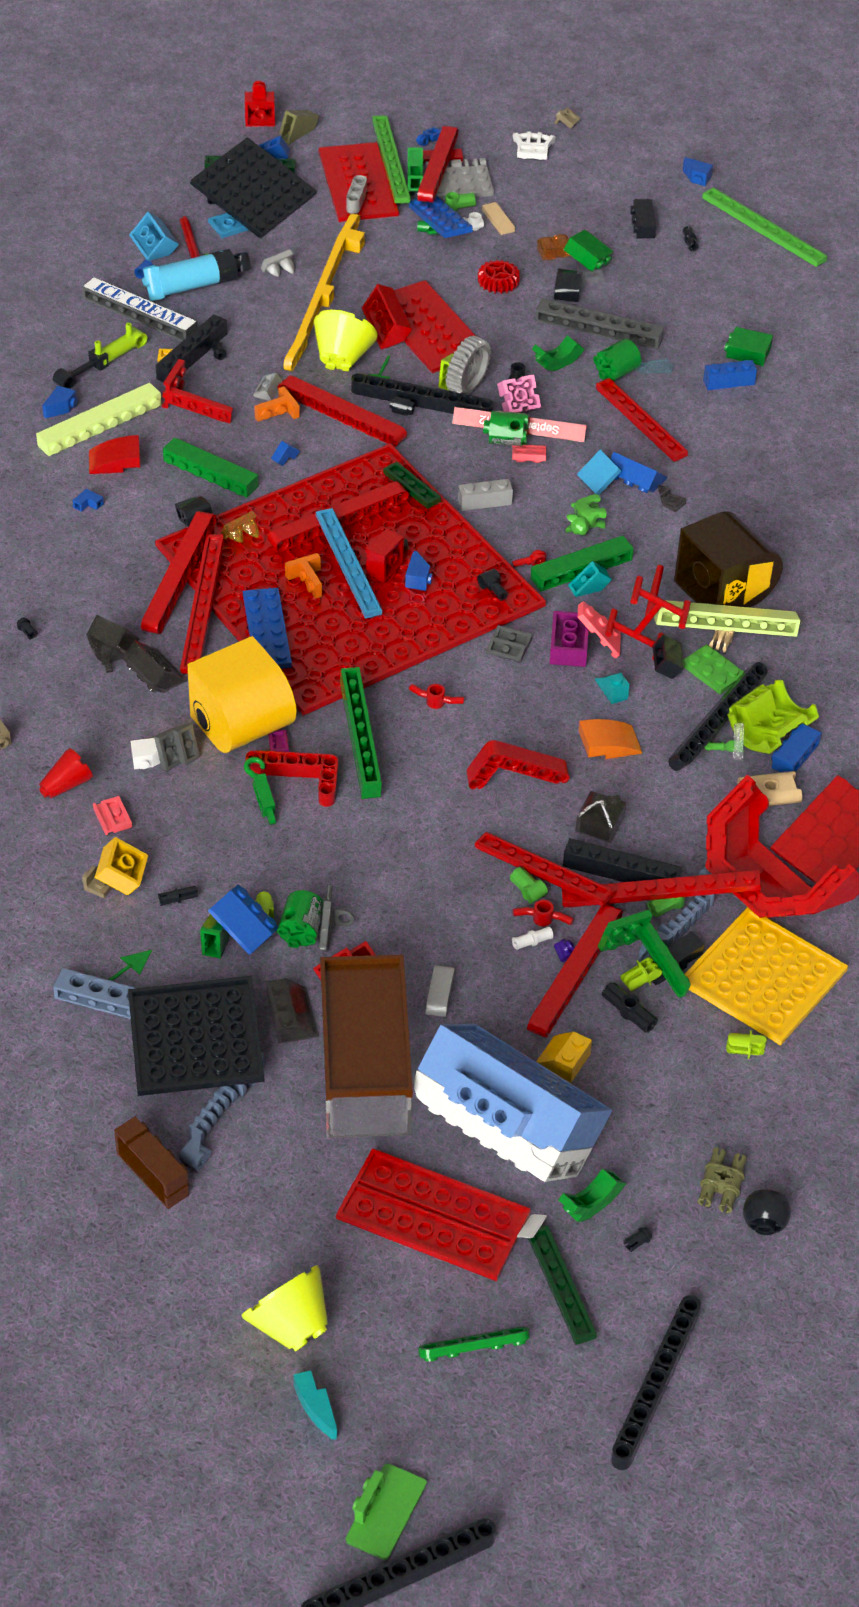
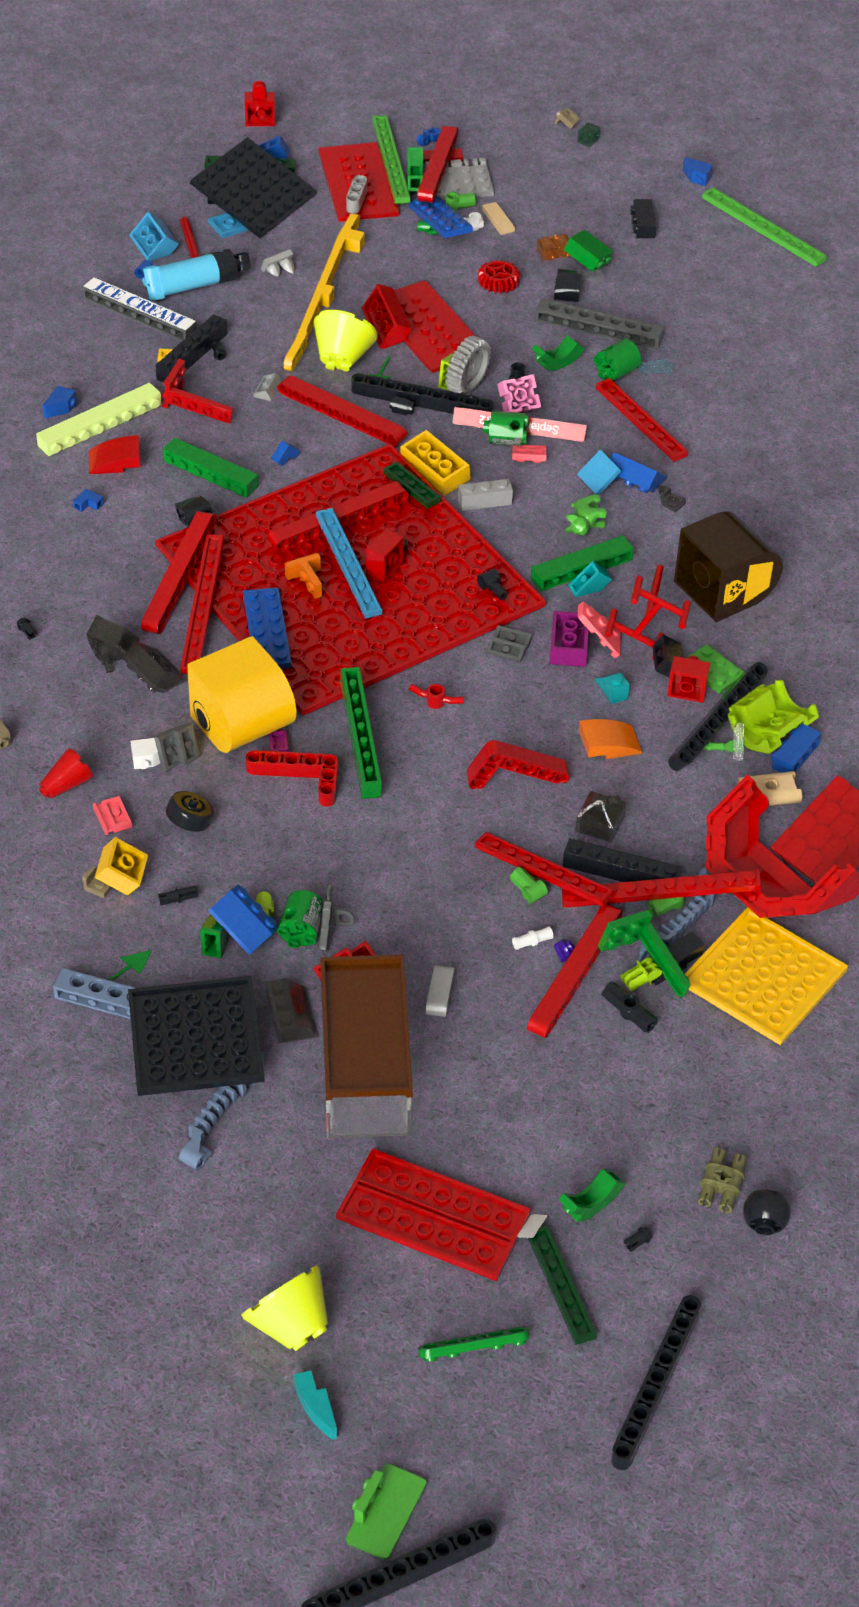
(102, 356): piece -> none
(152, 1162): reddish brown piece -> none
(189, 811): none -> black wheel
(245, 523): clear yellow tile -> none
(261, 789): green piece -> none
(278, 406): orange bracket -> none
(297, 124): olive slope -> none
(418, 573): blue slope -> none
(436, 462): none -> yellow brick
(509, 1102): medium blue piece -> none
(532, 149): white plate -> none
(535, 558): red plate -> none
(543, 913): red piece -> none
(566, 1054): yellow slope -> none
(589, 134): none -> clear green brick
(688, 678): none -> red brick
(690, 238): black pin -> none
(722, 637): tan arm -> none
(730, 375): blue brick -> none
(733, 619): yellowish green brick -> none
(746, 1044): lime arm -> none
(748, 345): green brick -> none

